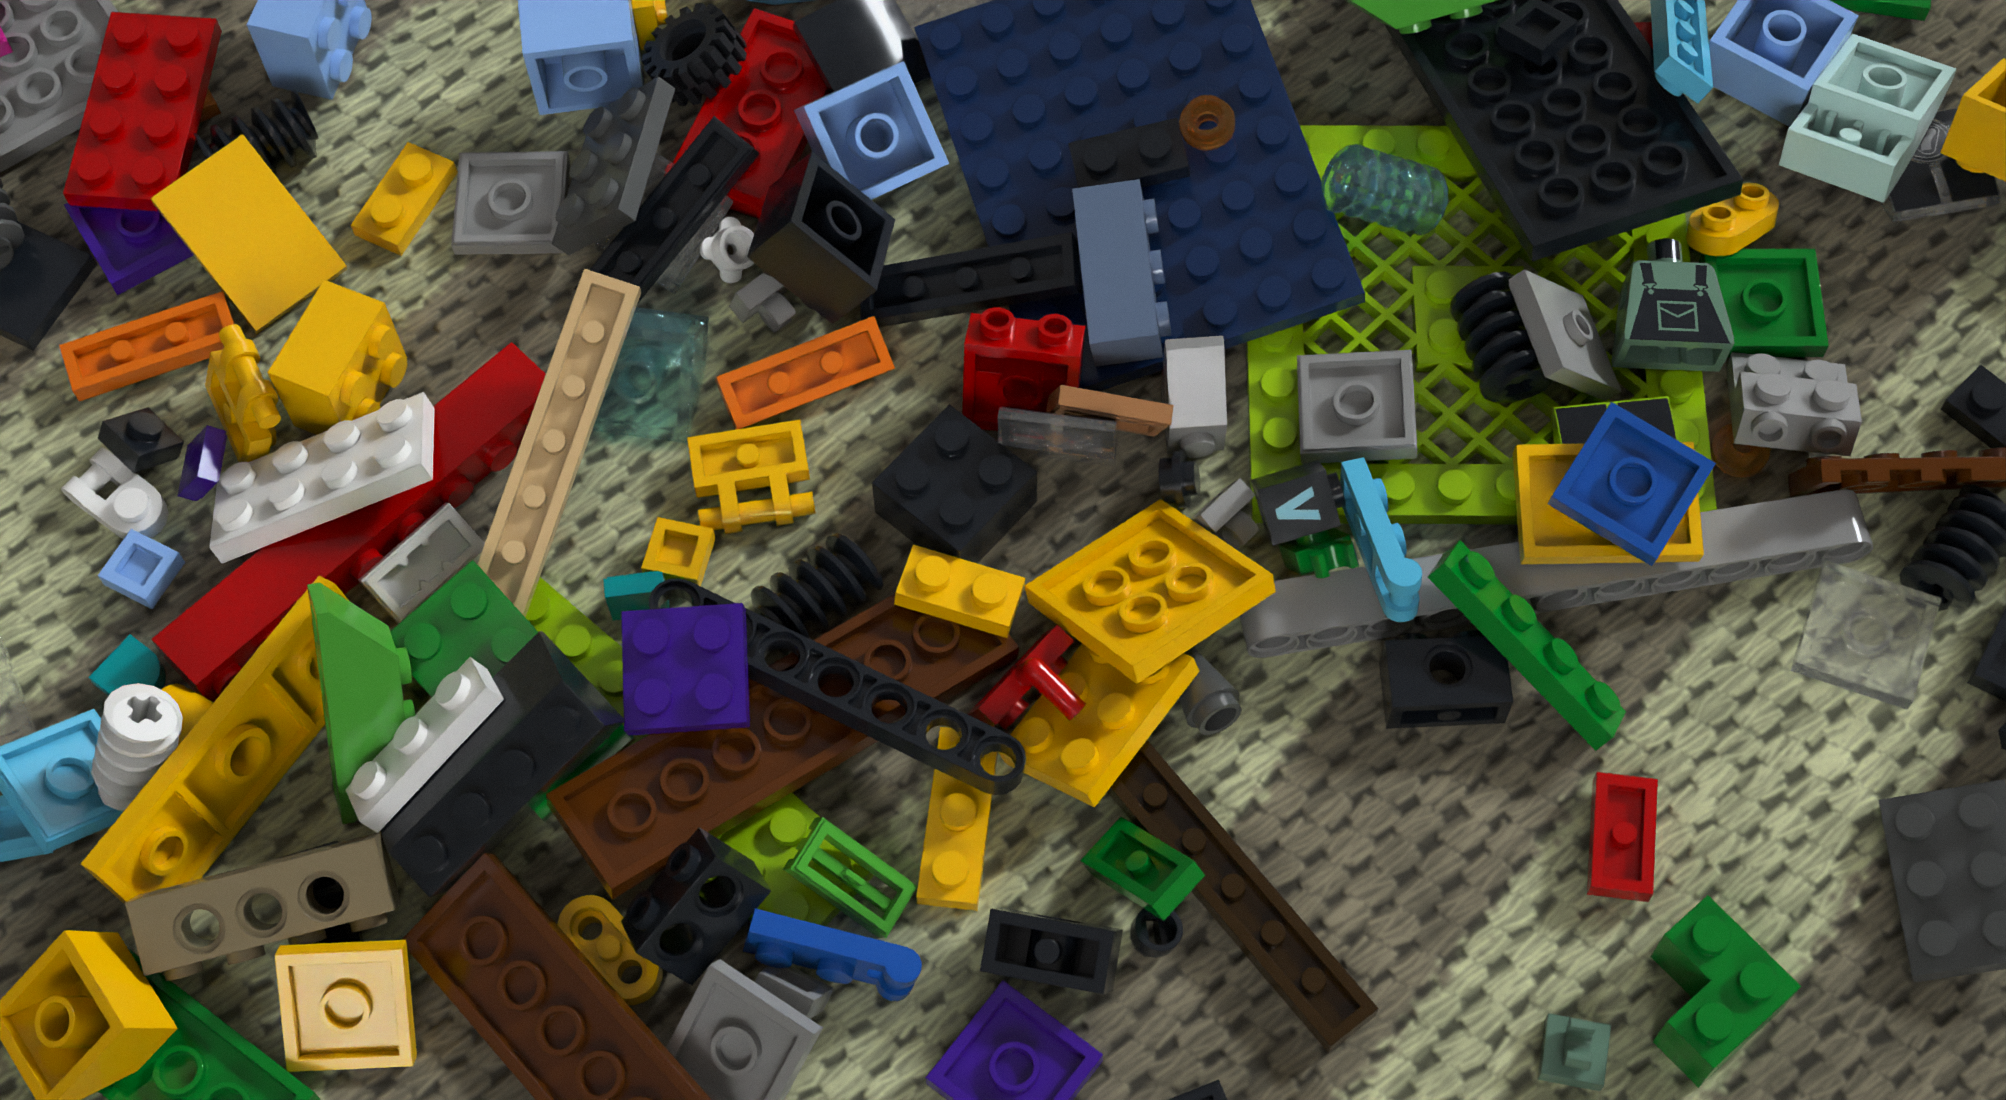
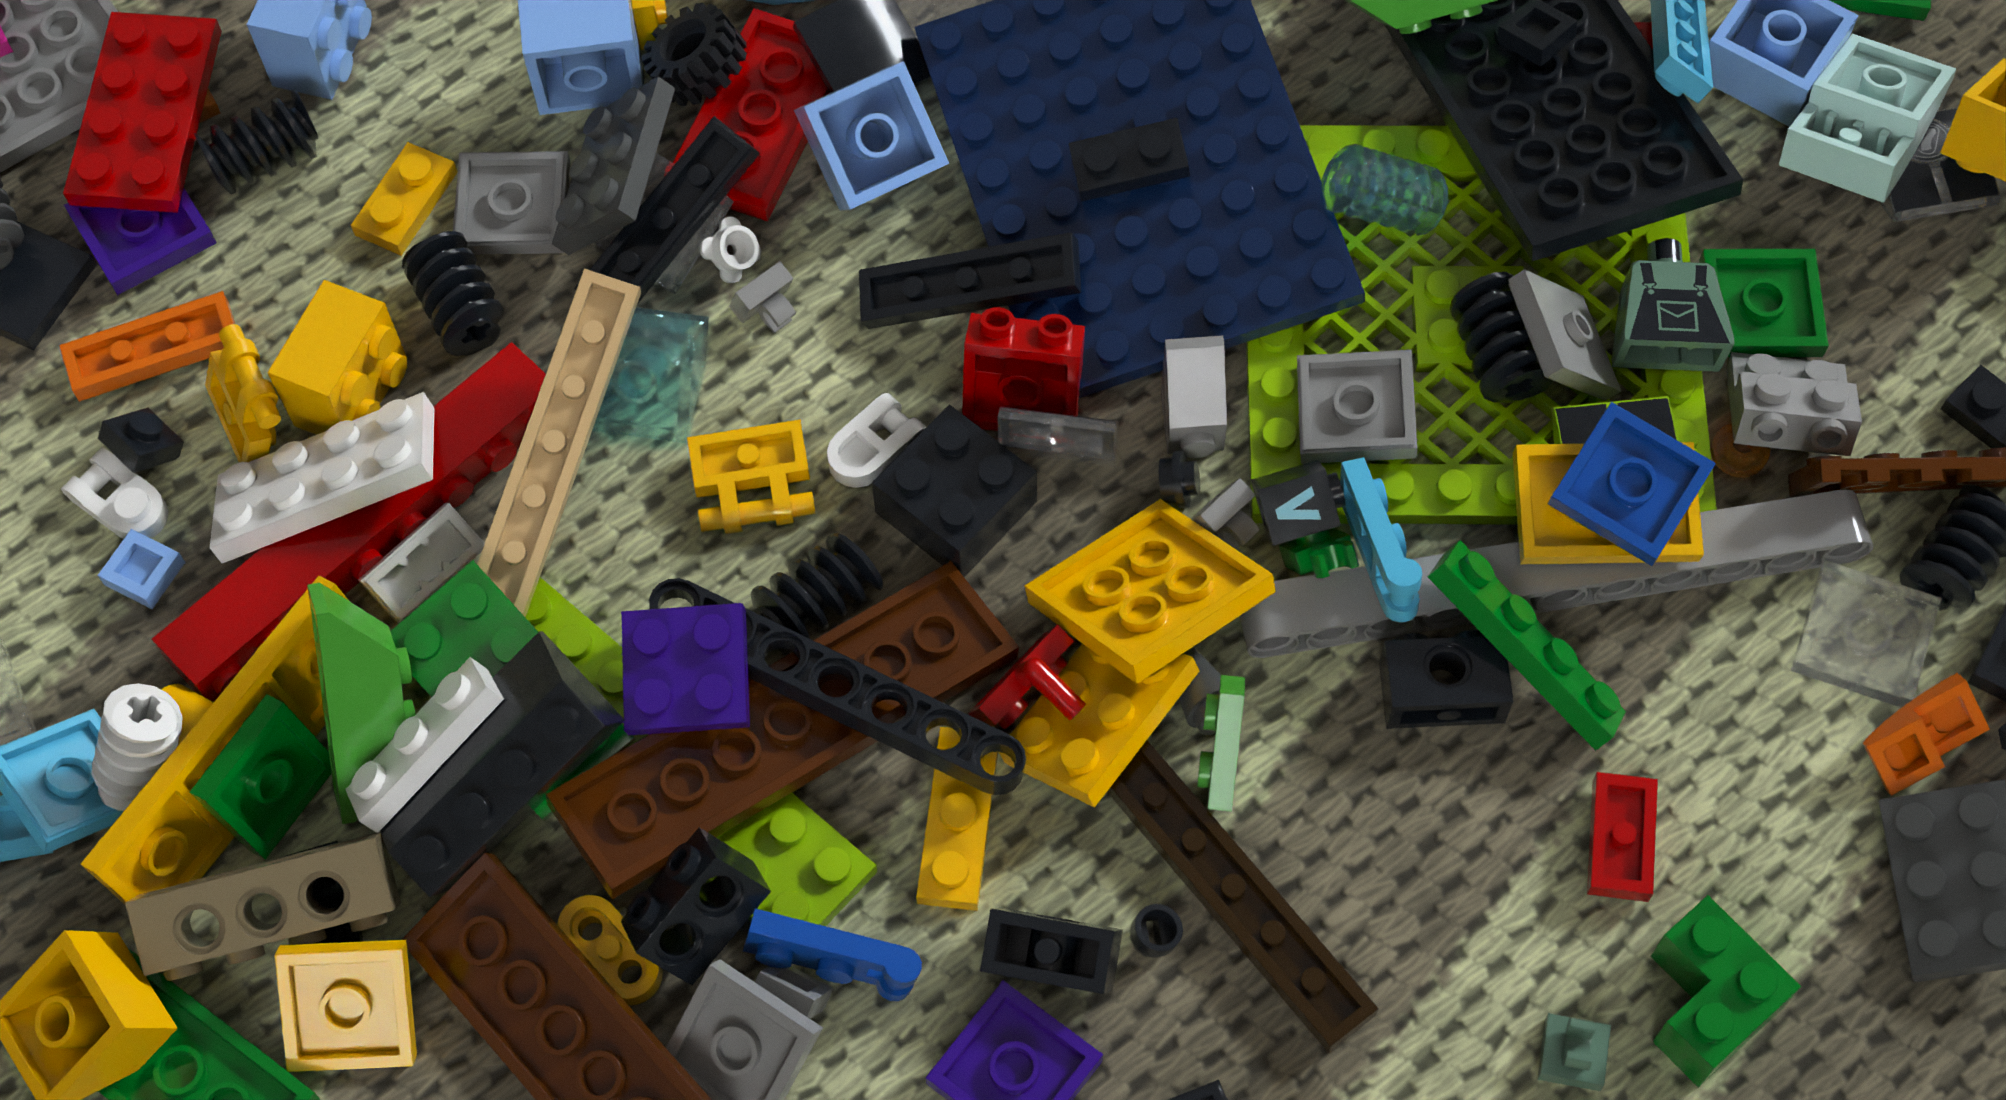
(129, 665): teal tile -> none
(202, 463): dark purple tile -> none
(249, 233): yellow tile -> none
(264, 777): none -> green plate
(454, 293): none -> black piece
(631, 592): teal tile -> none
(679, 550): yellow plate -> none
(804, 373): orange plate -> none
(809, 850): bright green tile -> none
(821, 238): black brick -> none
(859, 454): none -> white plate
(959, 591): yellow plate -> none
(1120, 272): sand blue brick -> none
(1132, 414): medium nougat tile -> none
(1142, 868): green plate -> none
(1207, 109): clear orange plate -> none
(1219, 767): none -> bright green plate
(1734, 222): yellow plate -> none
(1929, 726): none -> orange slope

